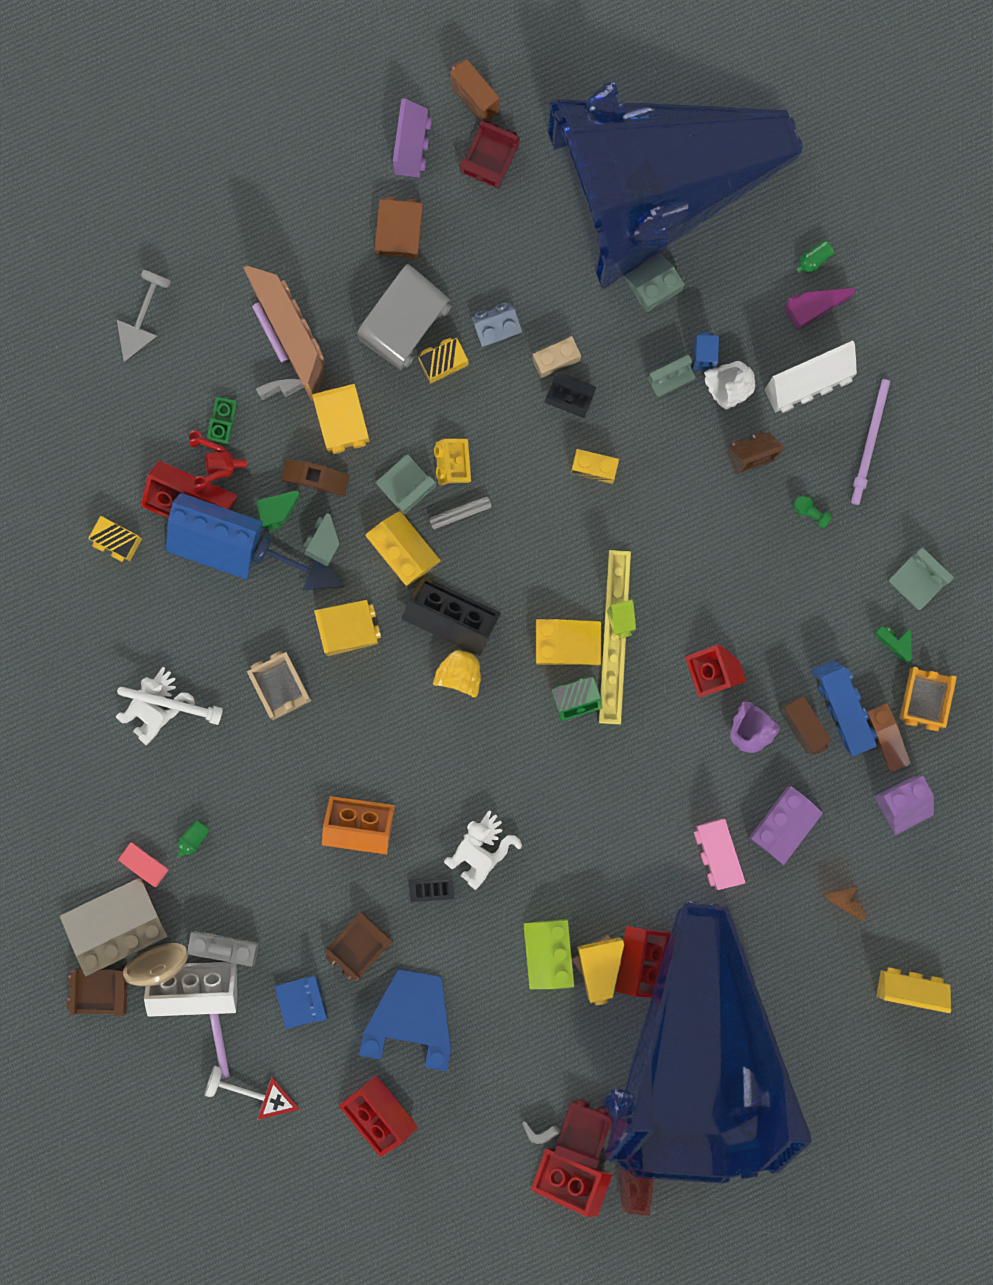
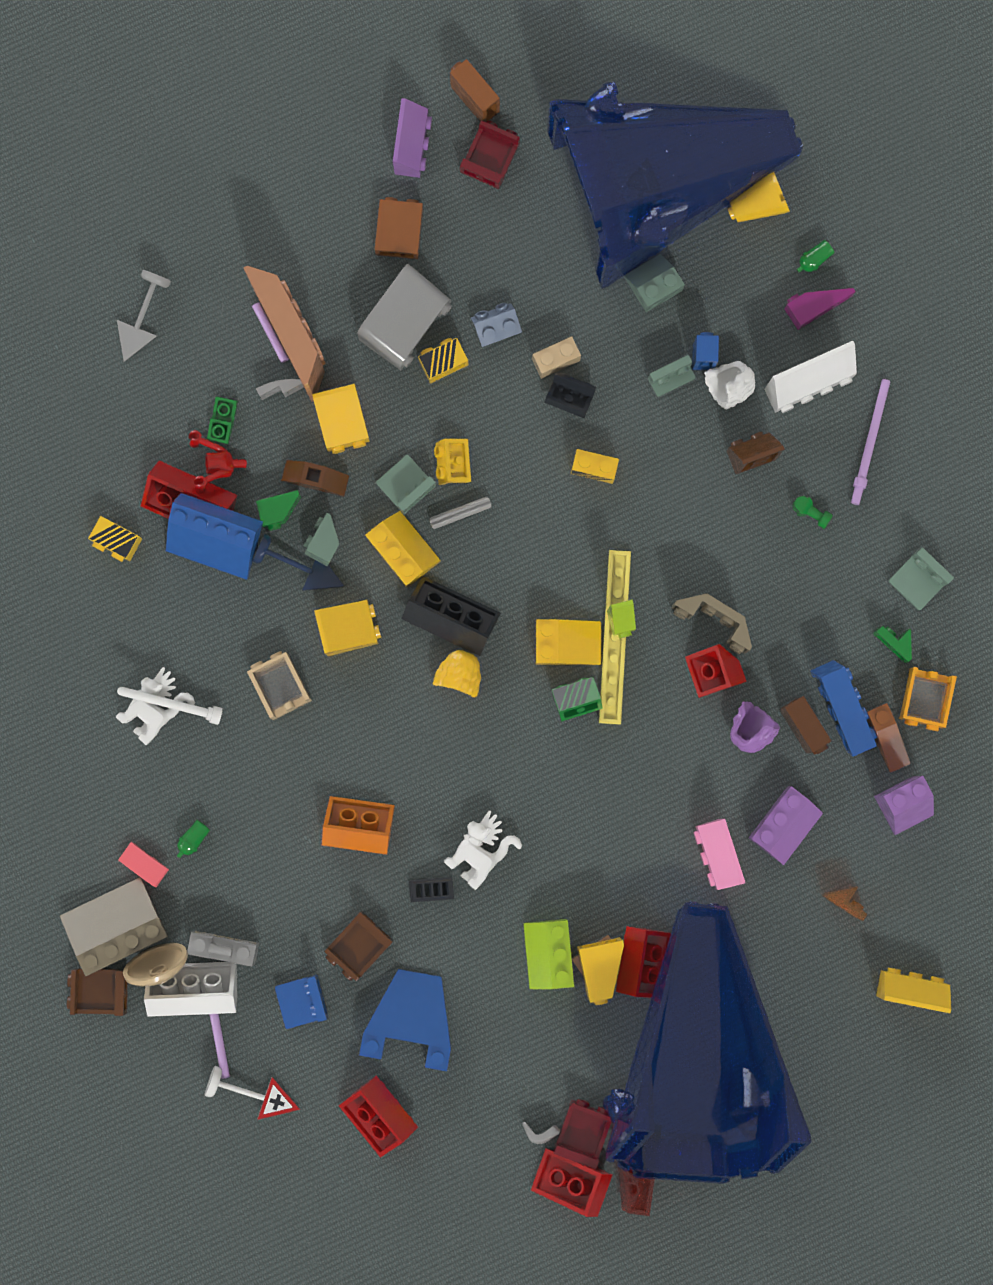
(738, 640): none -> dark tan slope
(759, 201): none -> yellow cone

